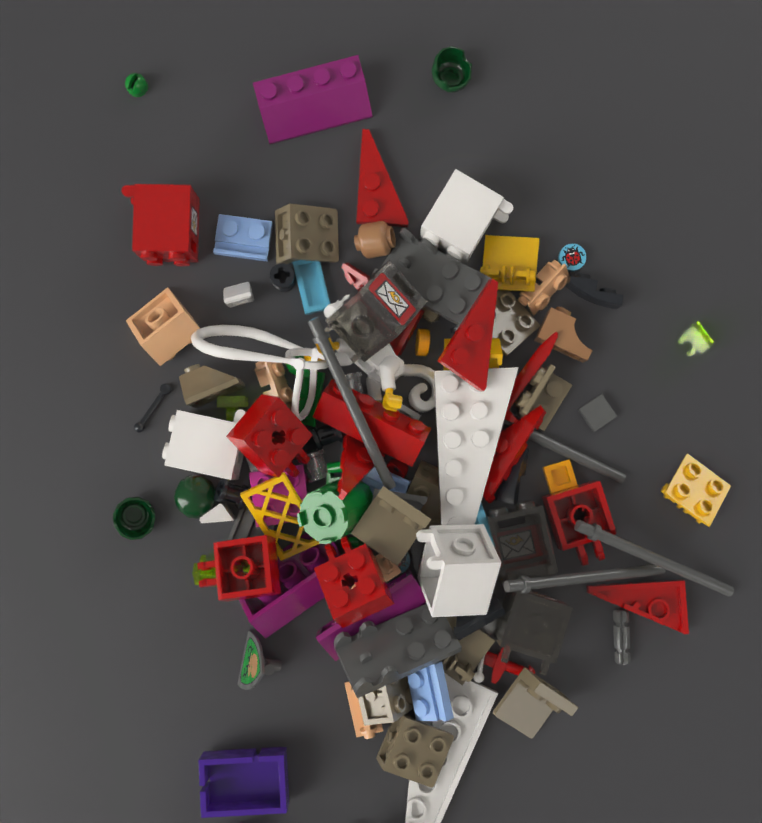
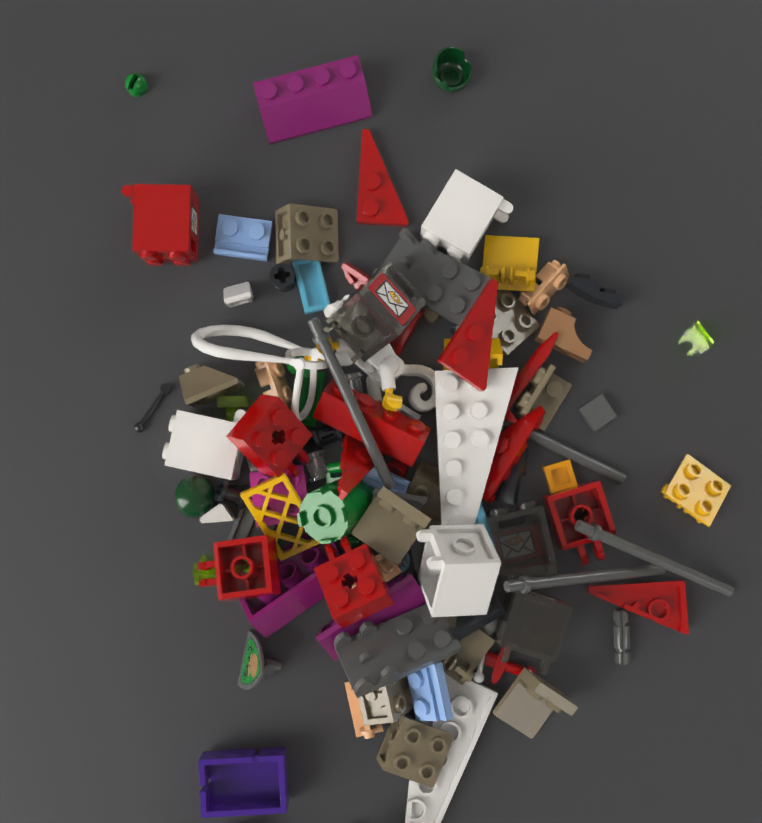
(134, 518): dark green hair -> none
(163, 326): light nougat slope -> none
(375, 239): medium nougat head -> none
(422, 342): light orange tile -> none
(573, 256): tile -> none

